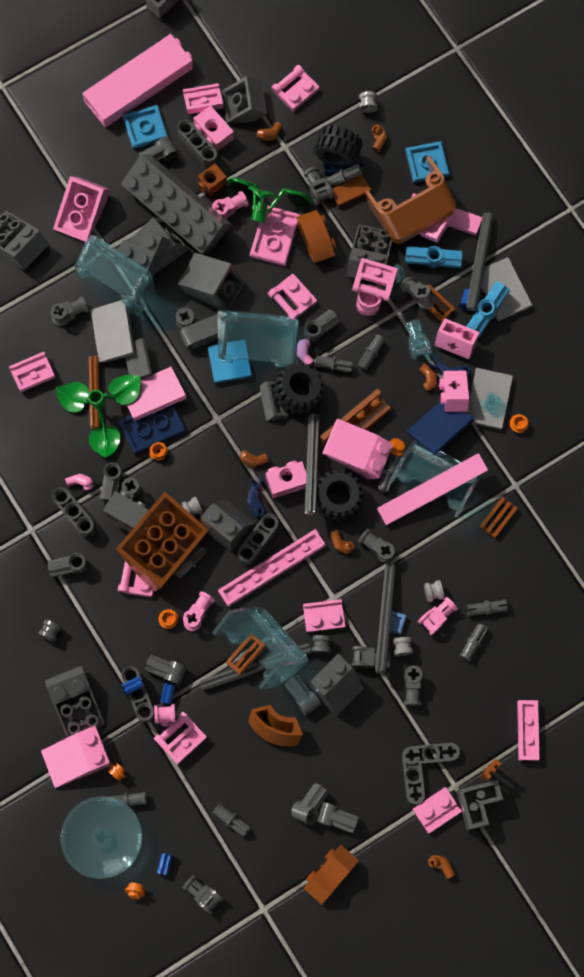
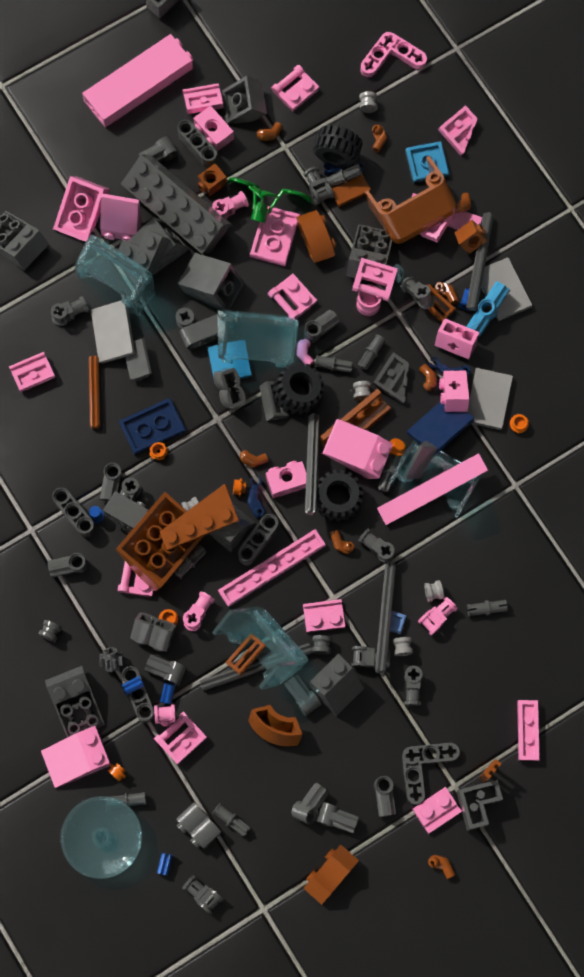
(76, 394): green plant -> none
(80, 479): bright pink arm -> none
(96, 514): none -> blue piece
(111, 659): none -> dark grey gear
(119, 217): none -> bright pink slope
(135, 891): orange plate -> none
(144, 126): dark azure tile -> none
(152, 632): none -> dark grey brick
(157, 393): bright pink tile -> none
(198, 826): none -> dark grey brick
(204, 518): none -> dark orange wing
(230, 392): none -> dark grey brick
(239, 487): none -> orange plate
(362, 390): none -> light grey wheel
(385, 799): none -> dark grey piece
(392, 48): none -> bright pink beam
(393, 378): none -> dark grey wing
(418, 342): clear light blue connector -> none
(420, 461): none -> dark grey slope
(446, 258): dark azure piece -> none
(448, 291): none -> dark orange arm
(459, 129): none -> bright pink wing
(464, 204): none -> dark orange arm
(471, 236): none -> dark orange brick
(474, 642): dark grey axle -> none
(491, 397): clear light blue plate -> none
(507, 505): dark orange tile -> none

